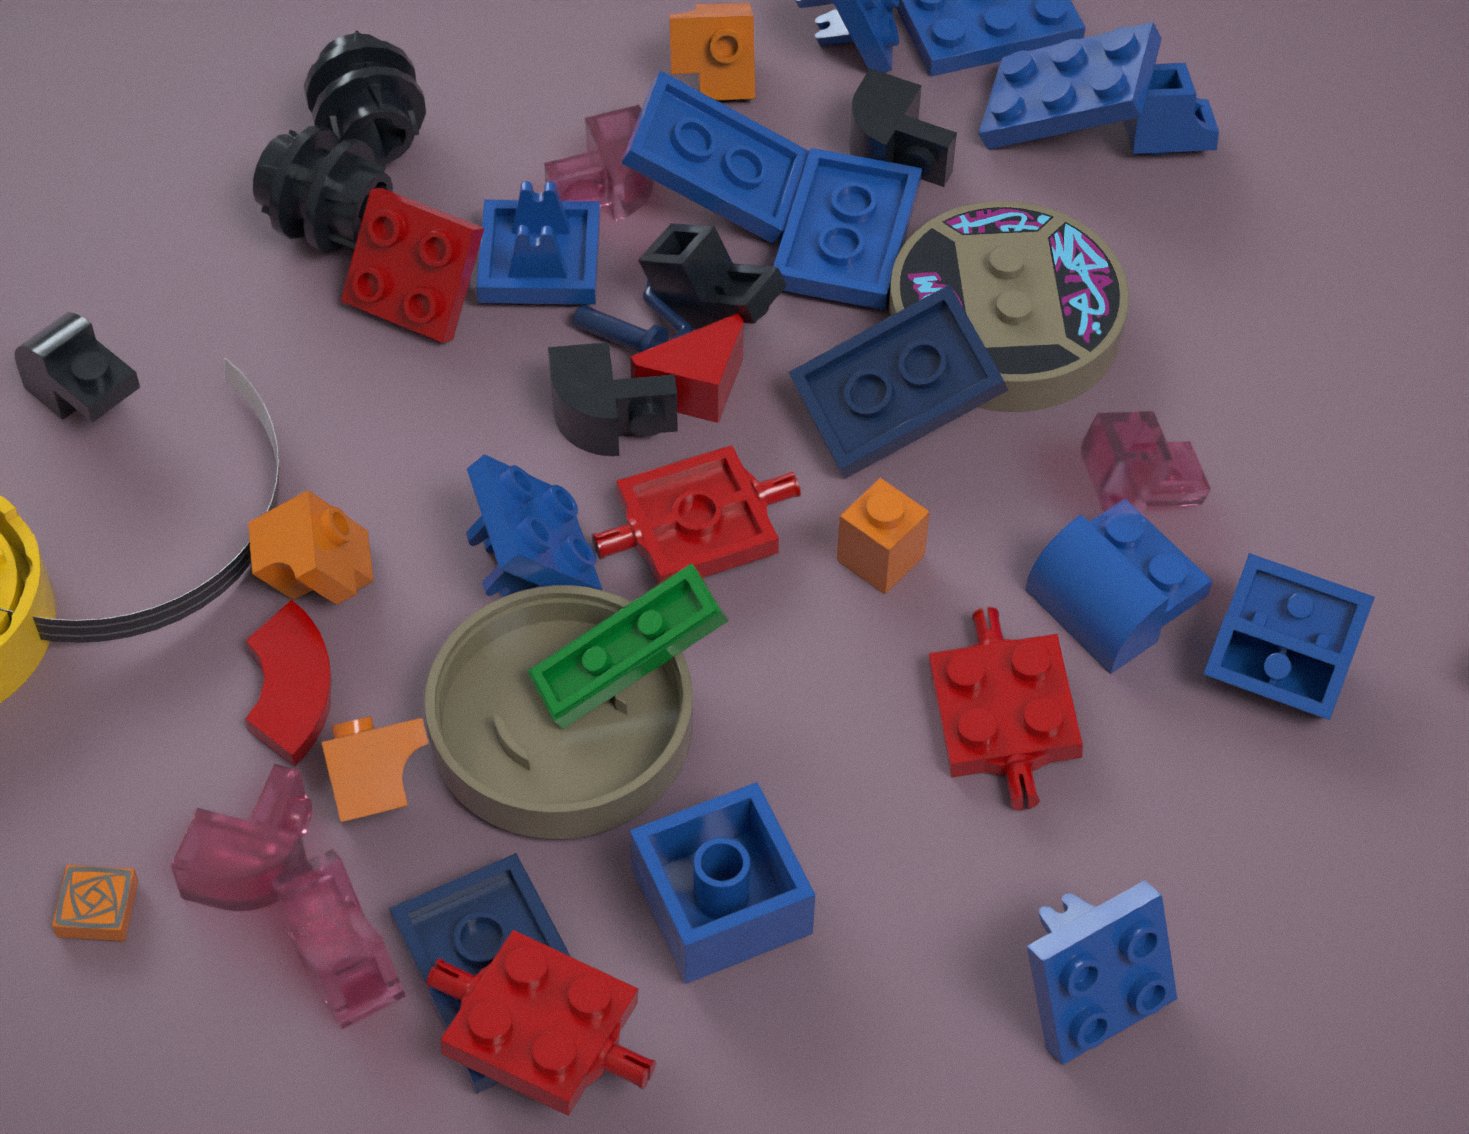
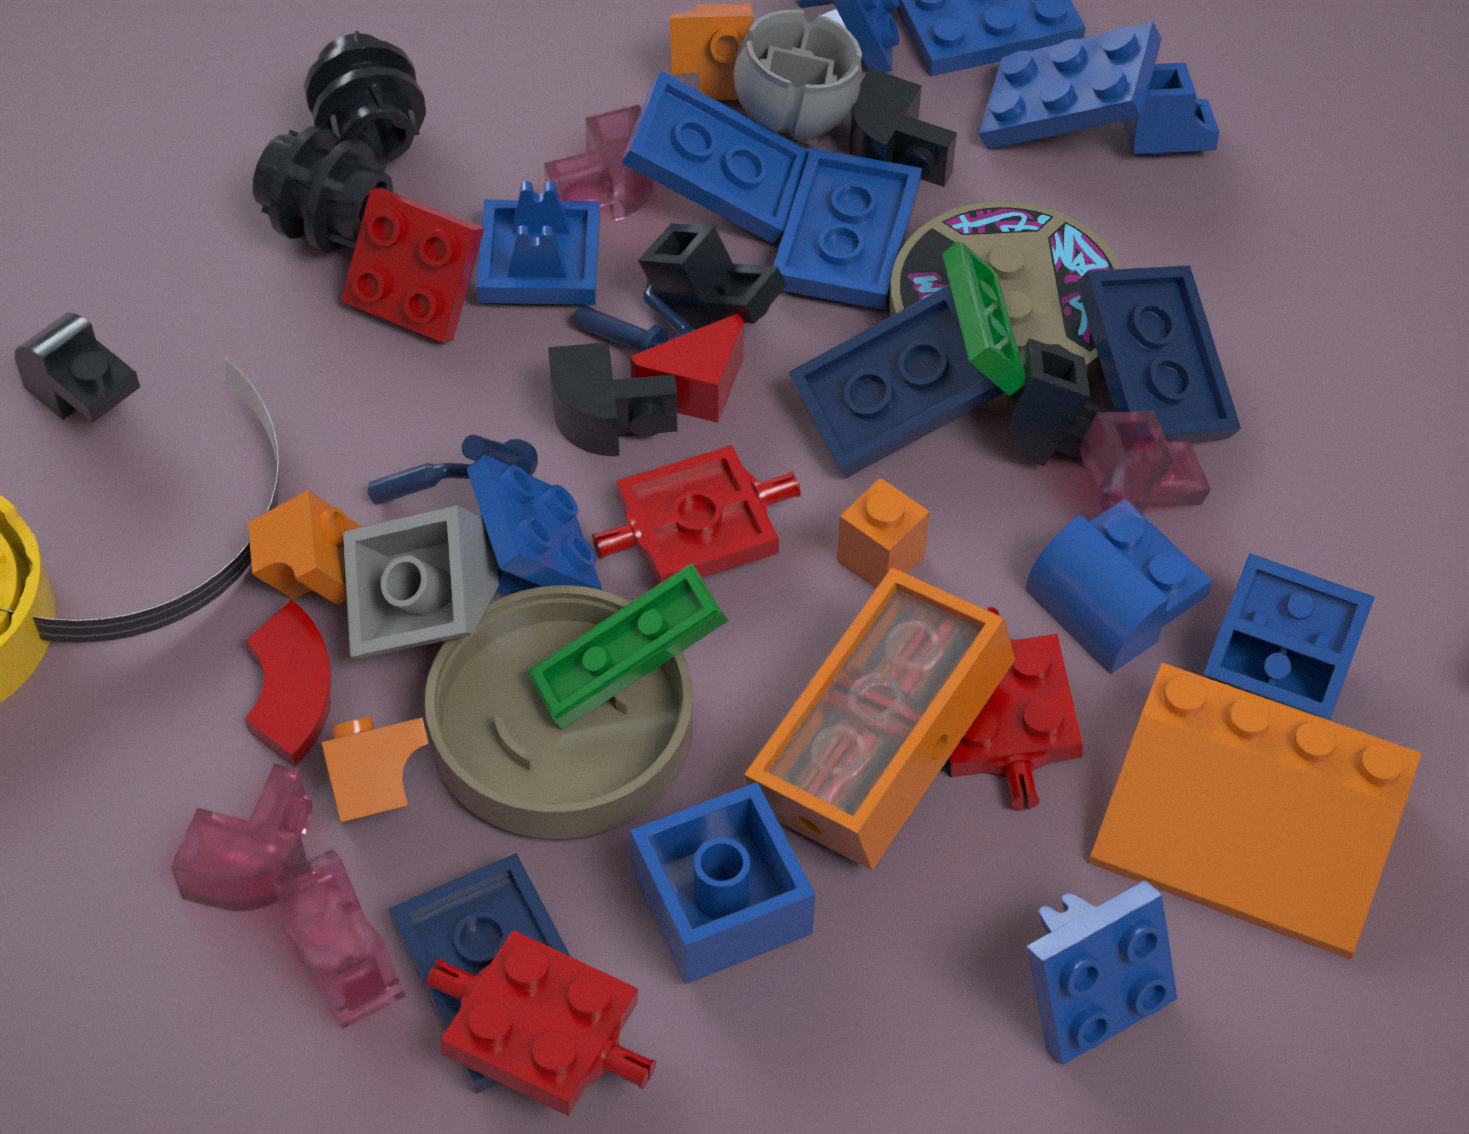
(95, 903): orange tile -> none
(417, 580): none -> light grey slope
(428, 475): none -> dark blue piece
(798, 74): none -> light grey piece
(882, 716): none -> brick
(984, 318): none -> green tile
(1052, 405): none -> black brick
(1159, 350): none -> dark blue plate
(1256, 809): none -> orange slope

